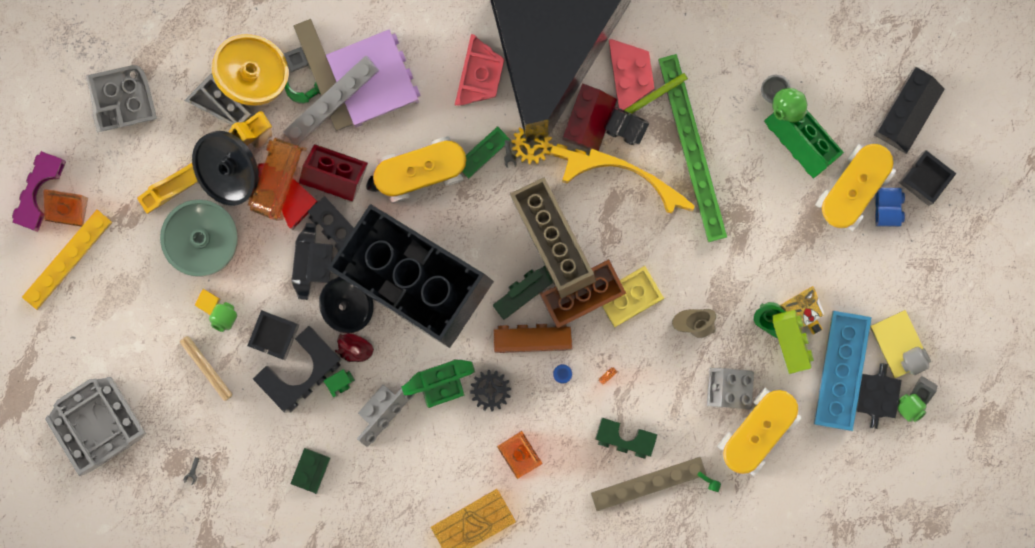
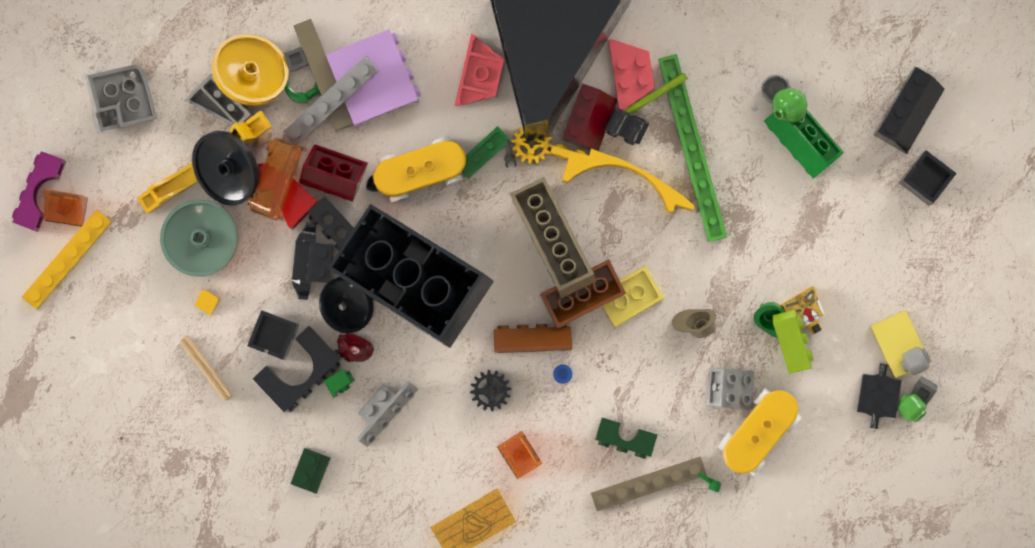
(94, 424): light grey wedge -> none
(192, 472): dark grey hand -> none
(223, 317): bright green head -> none
(440, 382): green plate -> none
(523, 292): dark green bracket -> none
(607, 375): clear orange tile -> none
(842, 370): dark azure plate -> none
(857, 186): yellow piece -> none
(888, 207): blue brick -> none

